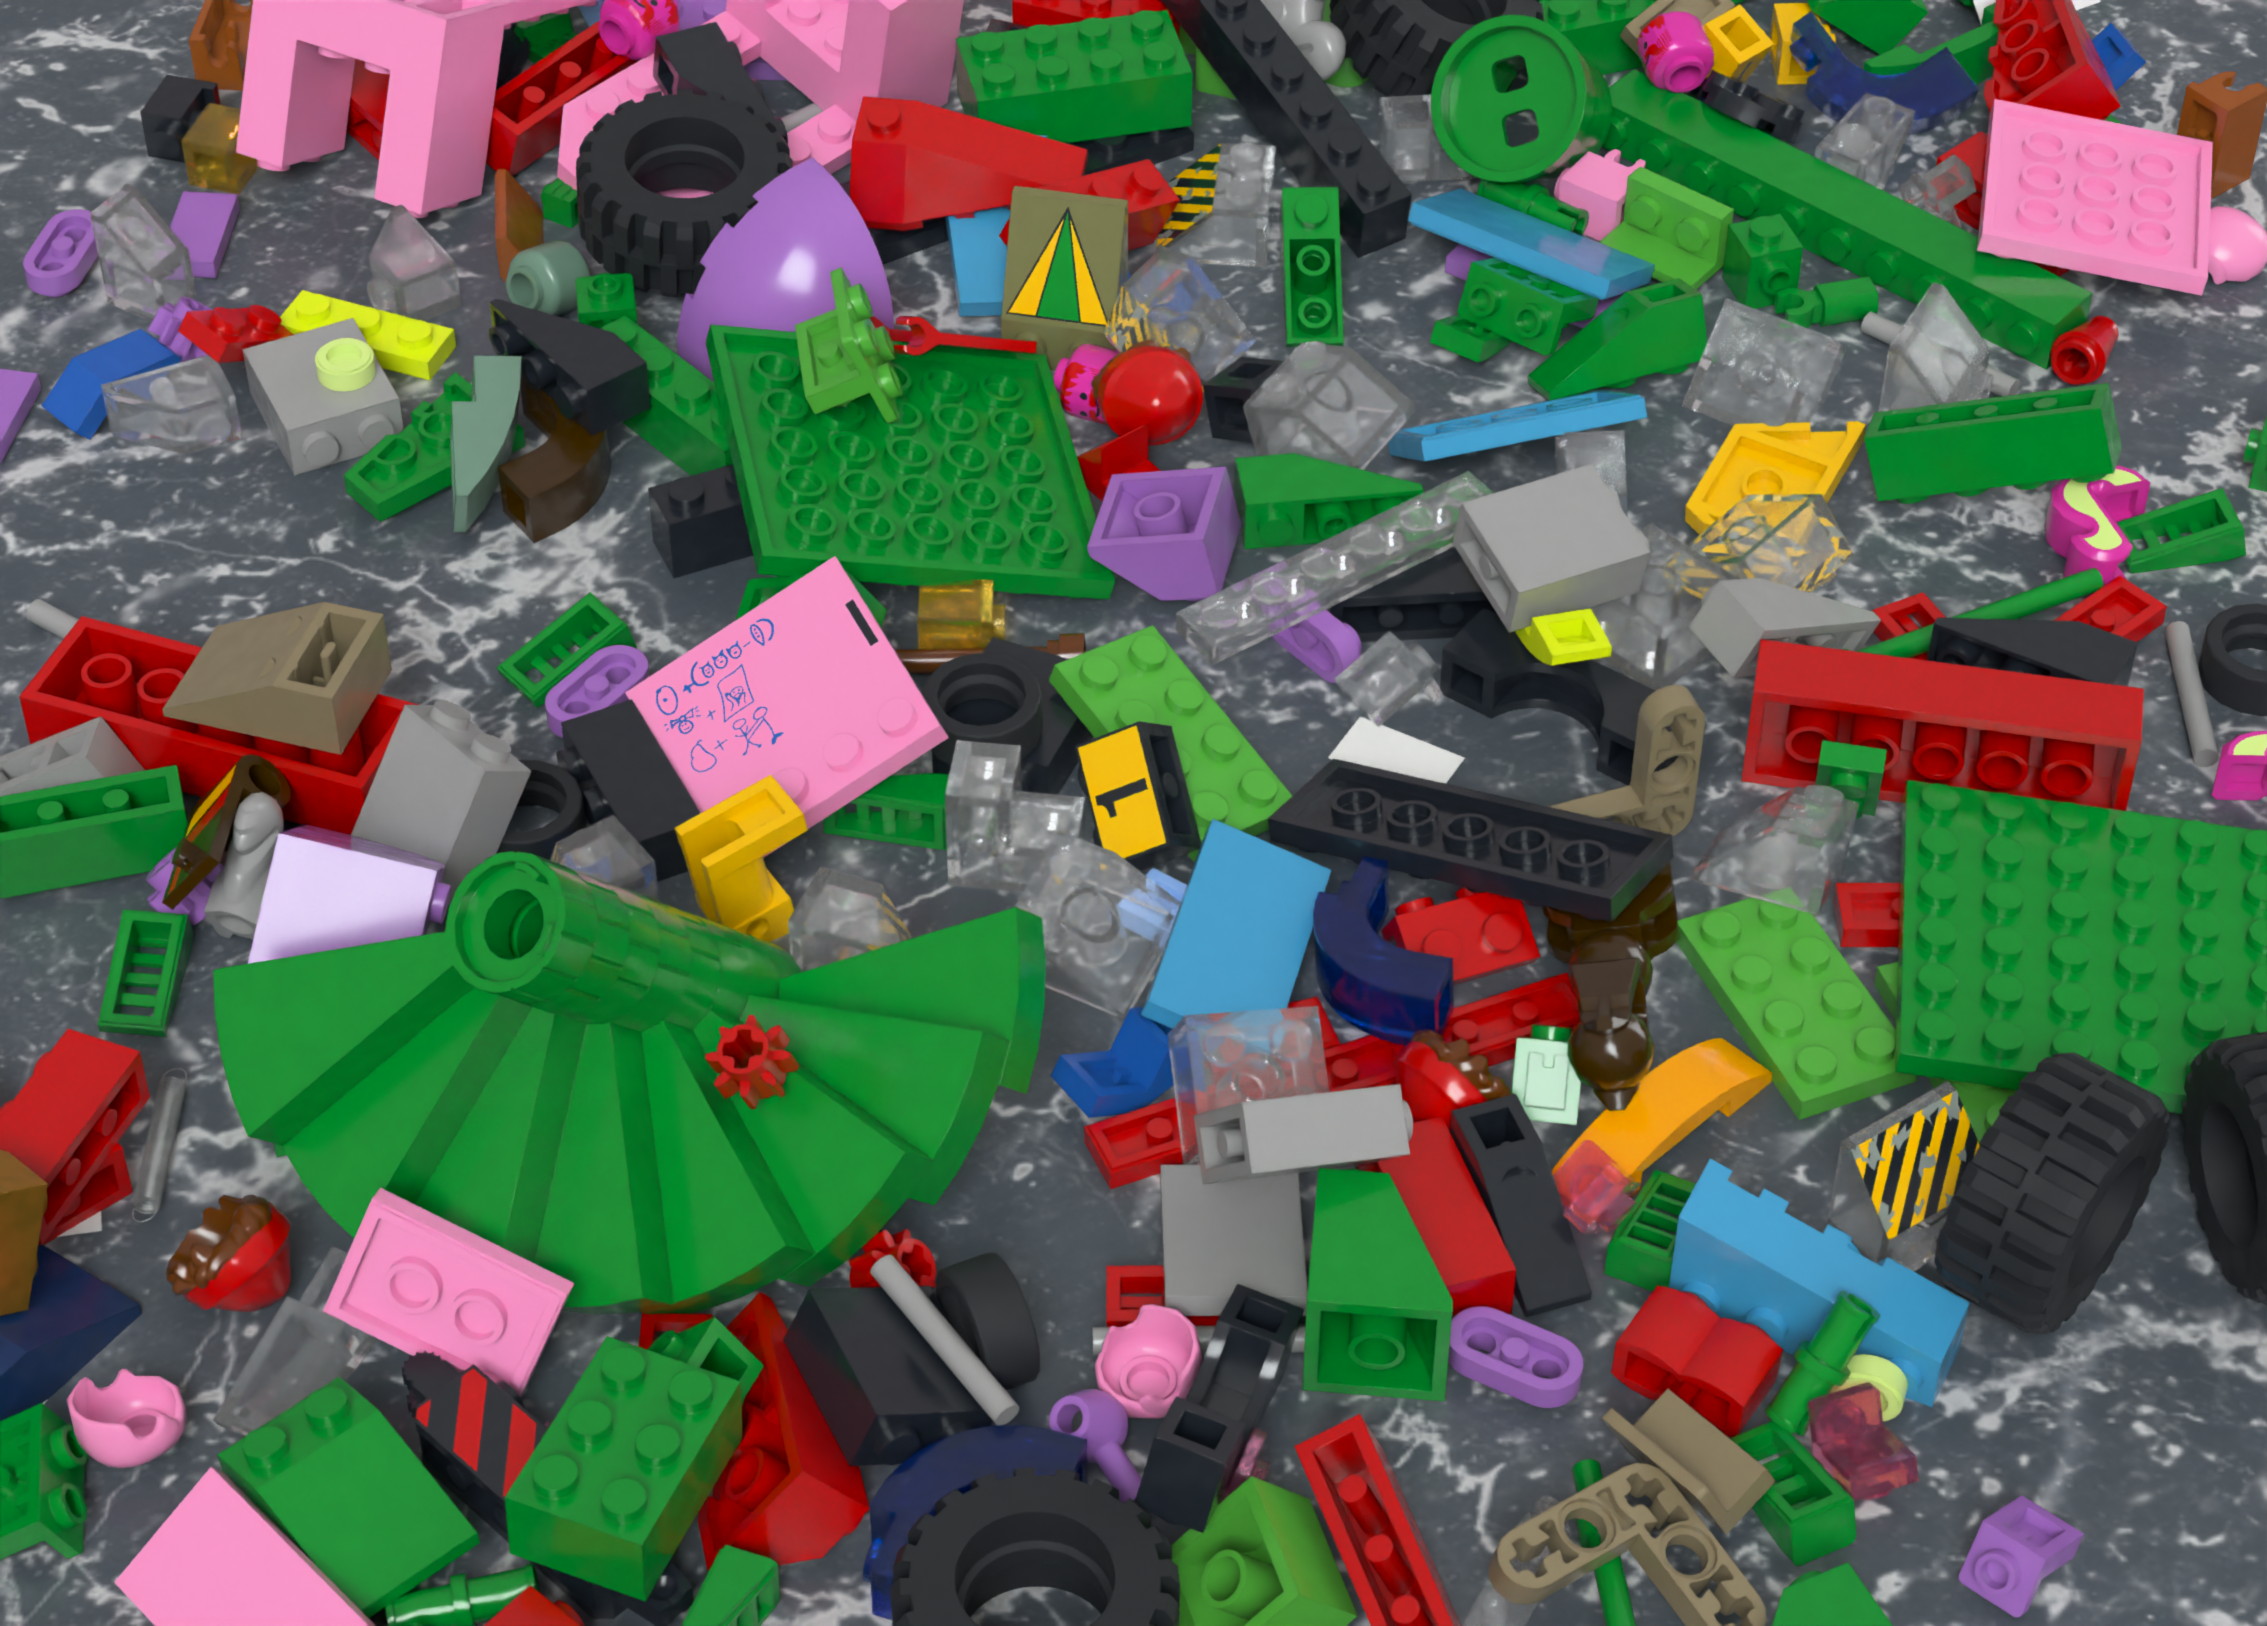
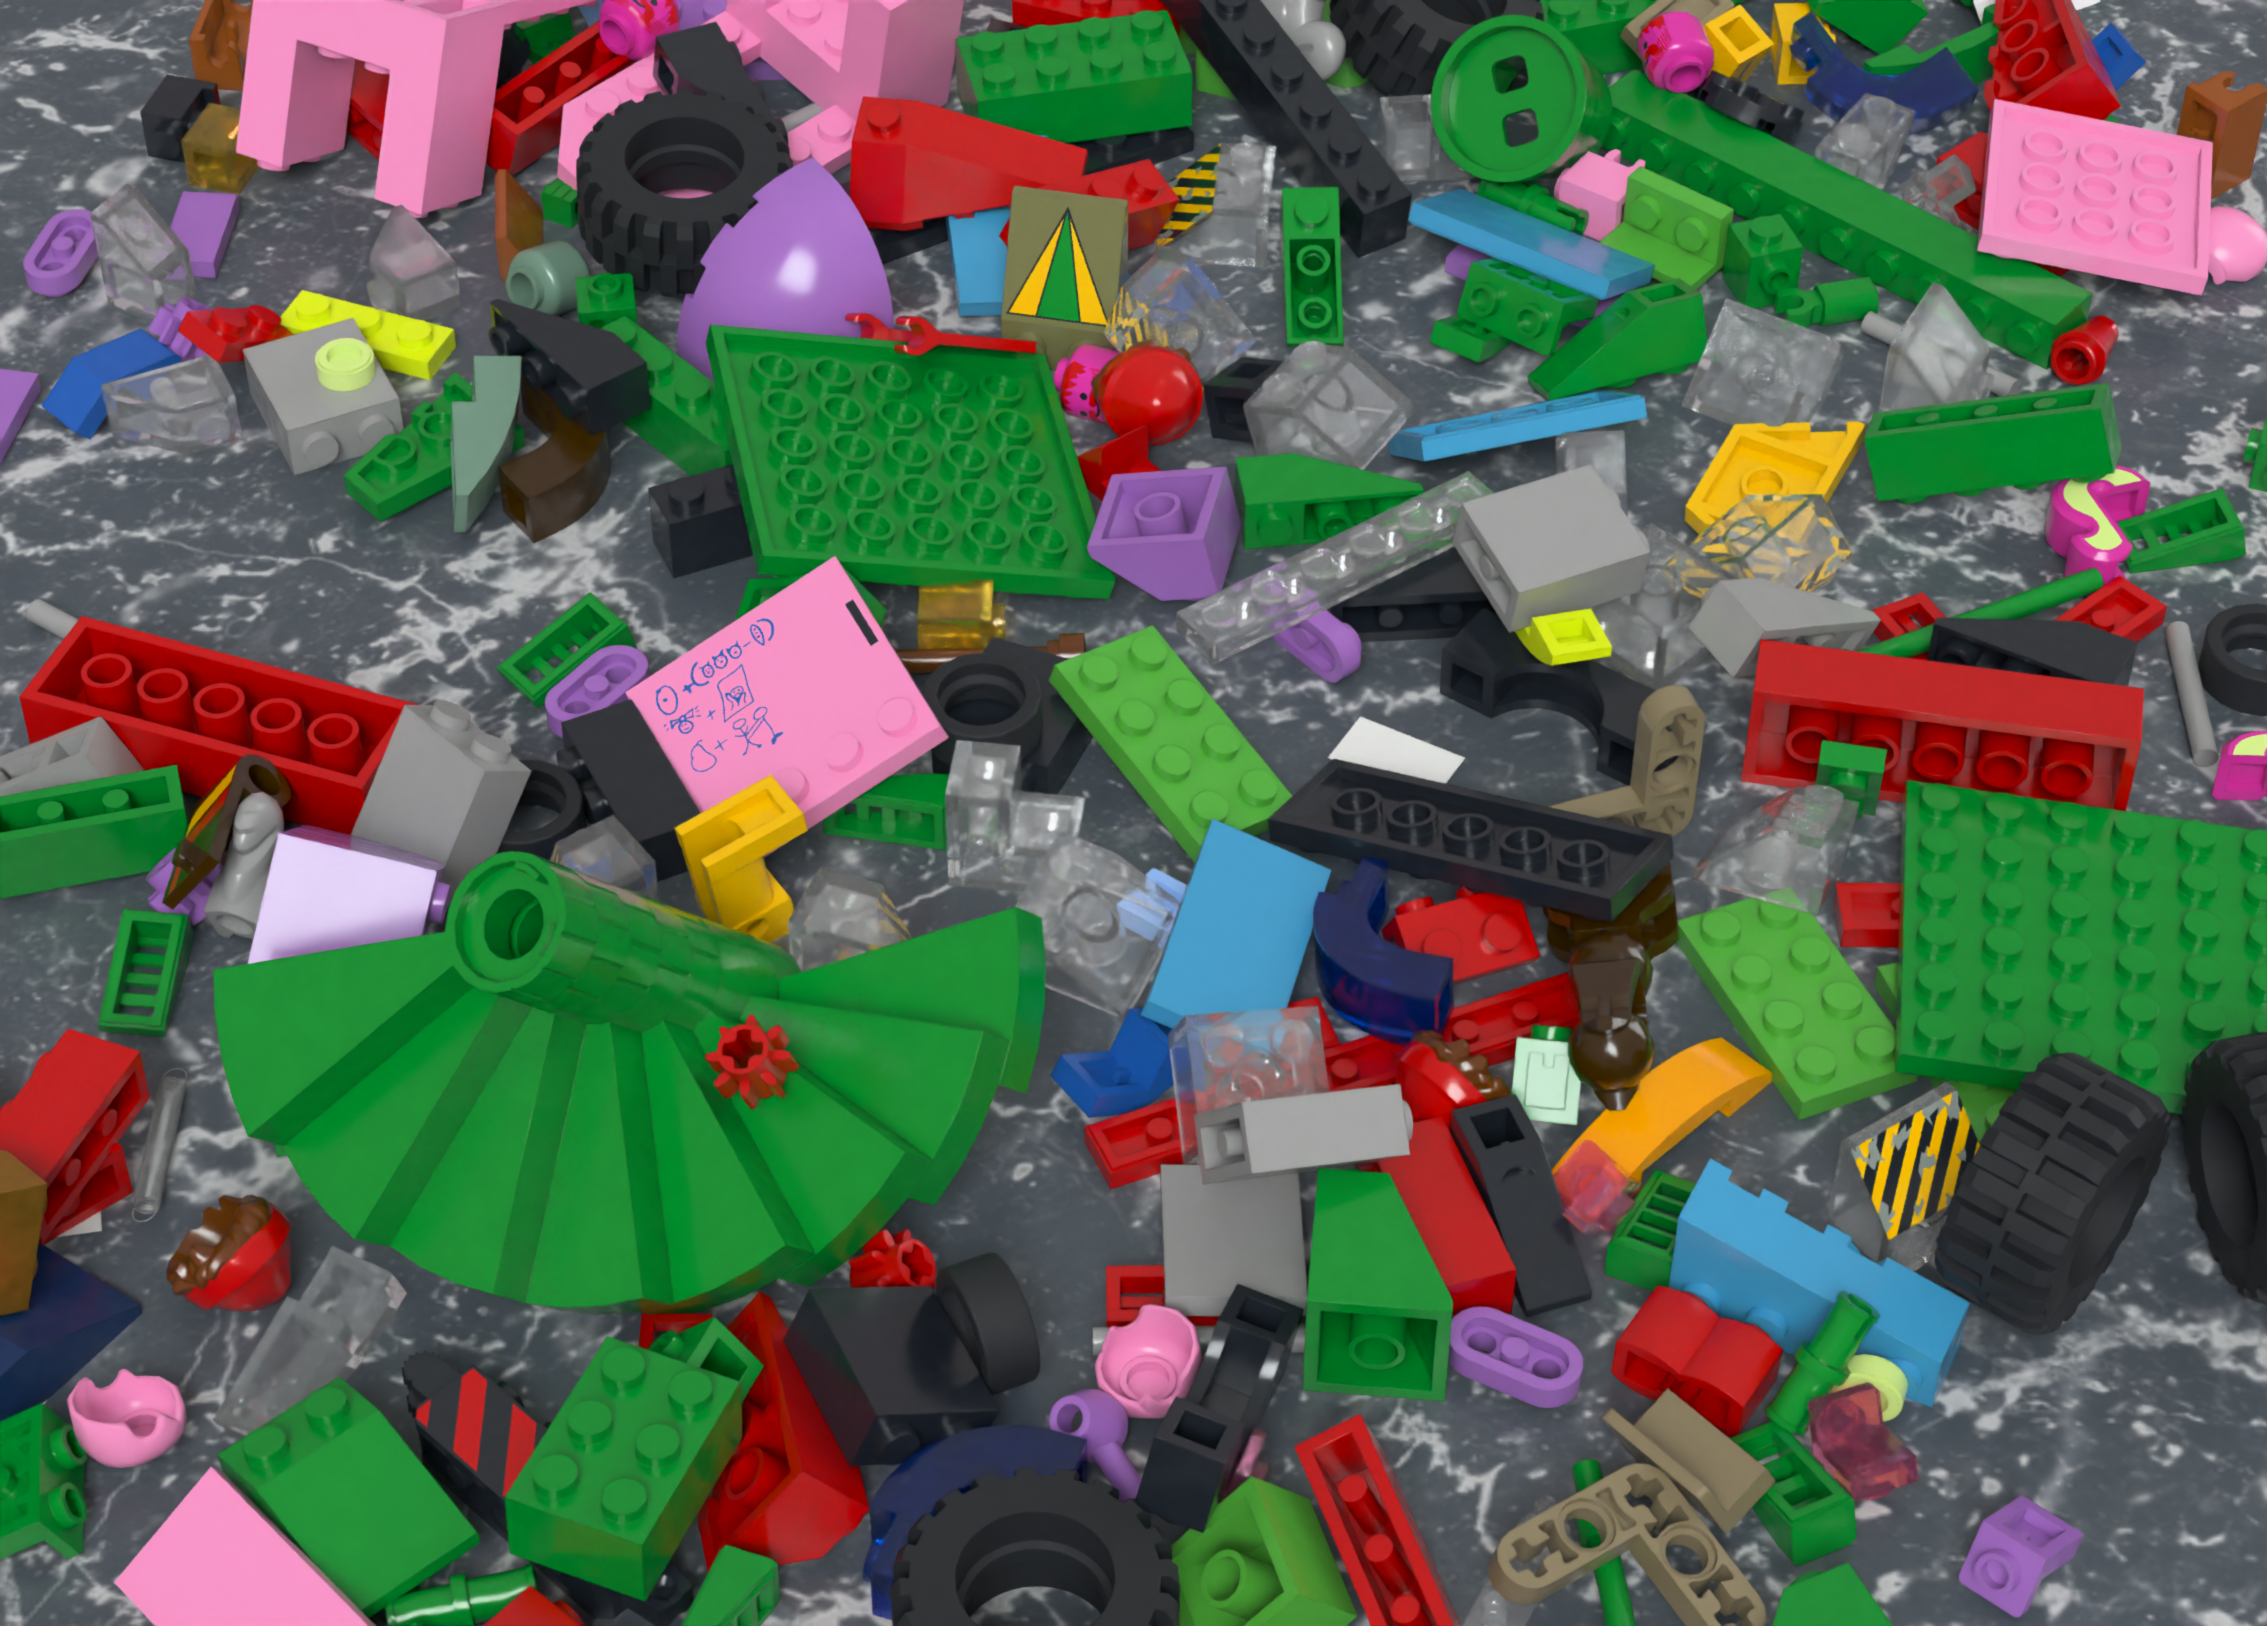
(288, 676): dark tan slope -> none
(446, 1292): bright pink tile -> none
(846, 355): bright green bracket -> none
(944, 1340): light grey bar -> none
(1138, 794): brick -> none
(1388, 678): clear bracket -> none

